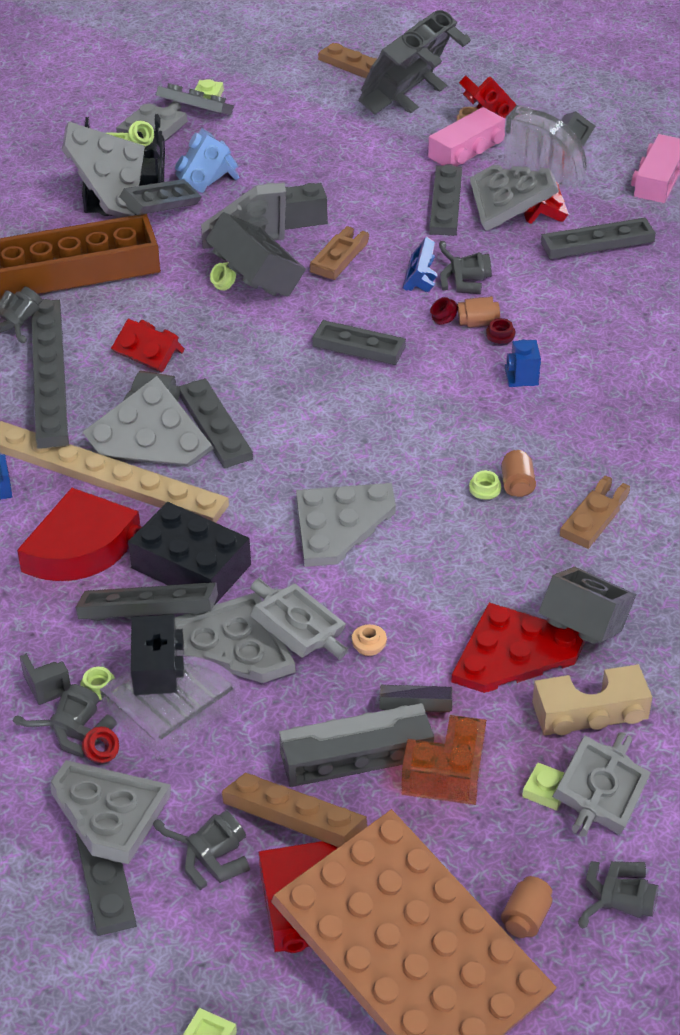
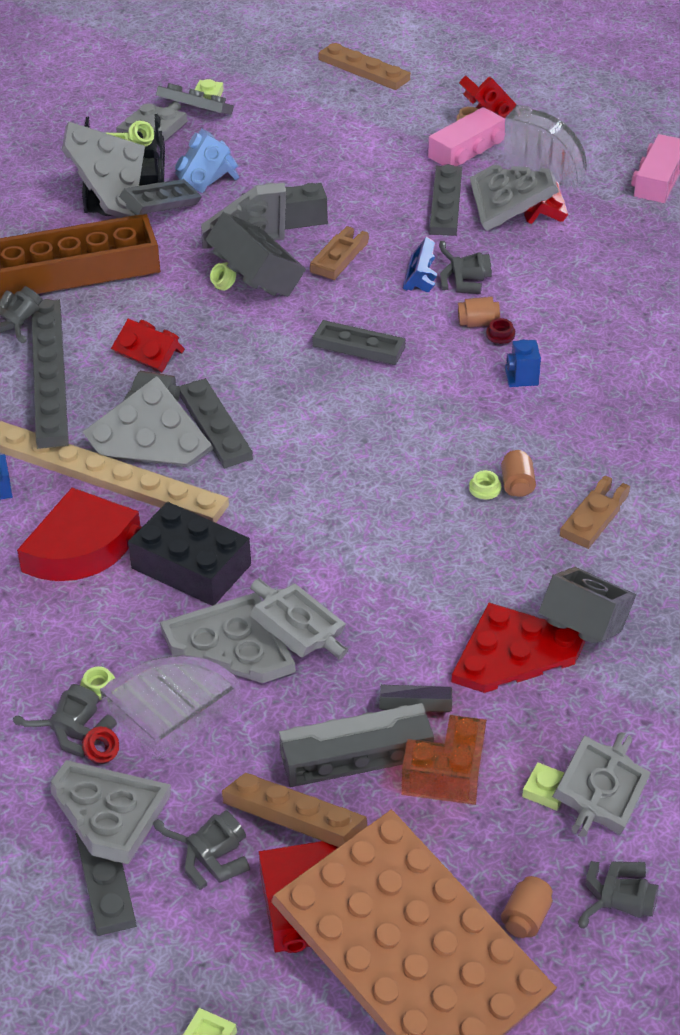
(45, 681): dark grey panel -> none
(147, 601): dark grey plate -> none
(154, 654): black brick -> none
(340, 518): light grey plate -> none
(369, 639): light nougat plate -> none
(409, 62): dark grey piece -> none
(444, 310): dark red plate -> none
(565, 709): tan arch -> none
(579, 125): dark grey panel -> none
(597, 238): dark grey plate -> none

